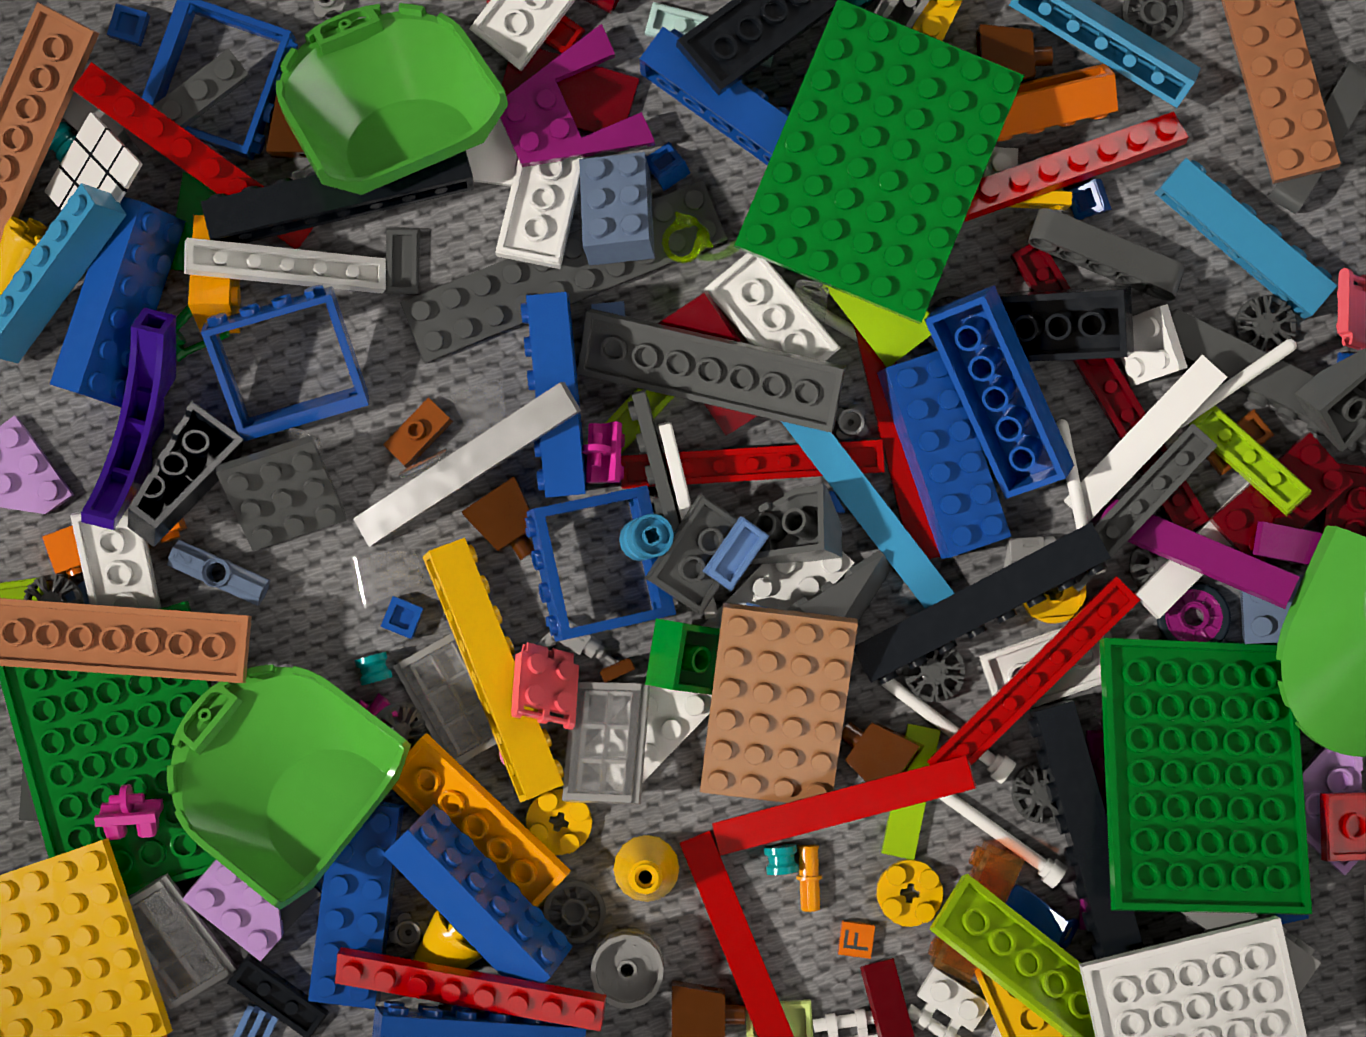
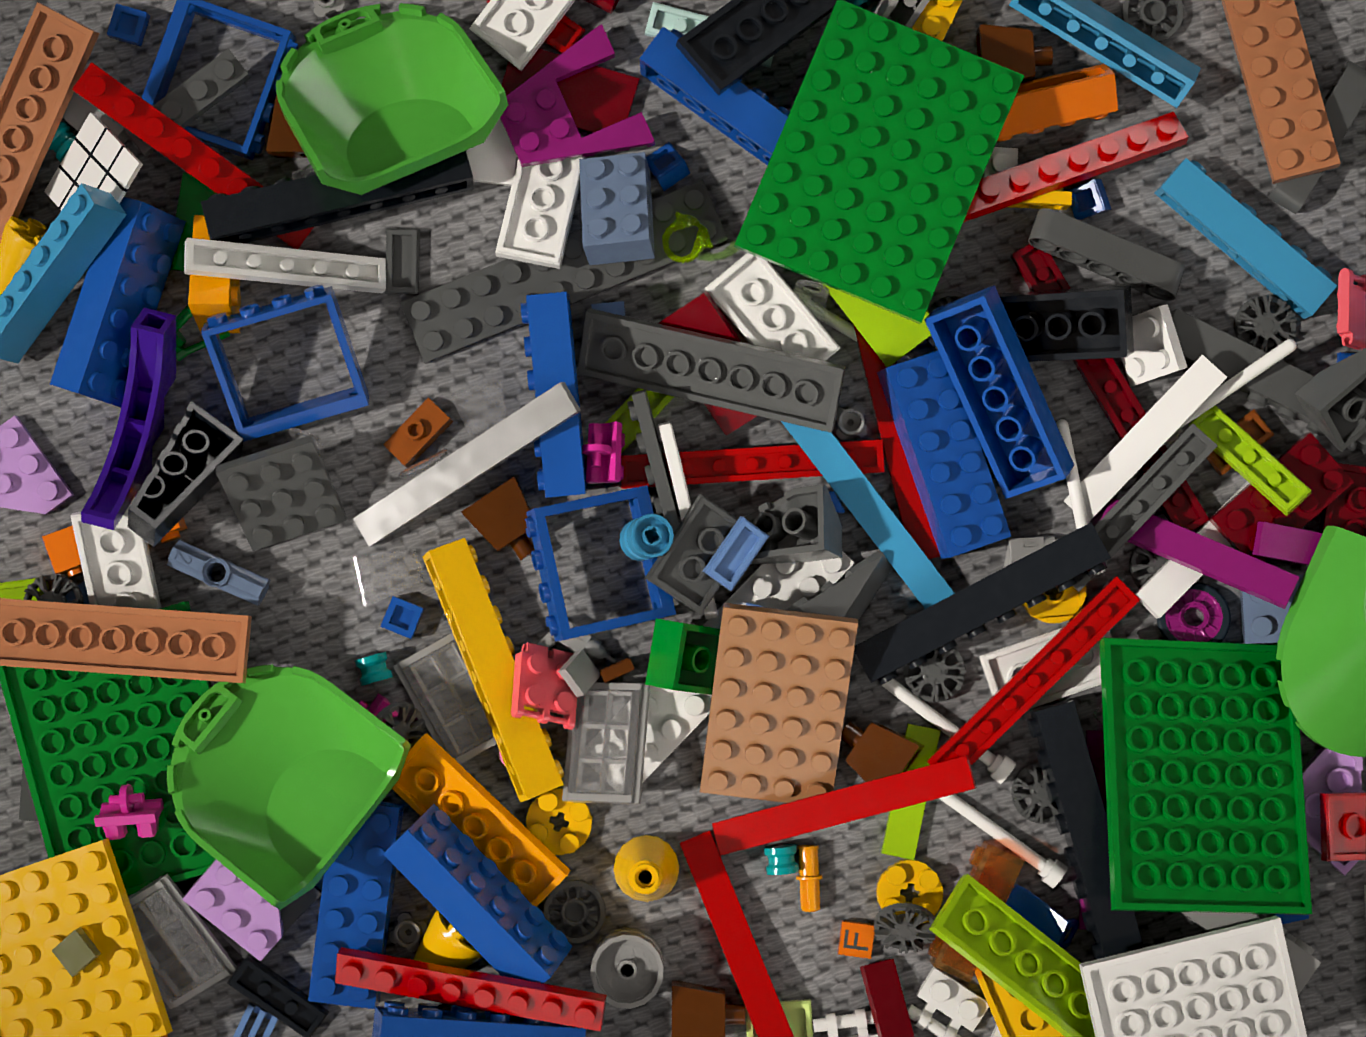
(76, 952): none -> olive tile
(579, 673): none -> light grey tile
(904, 927): none -> dark grey wheel

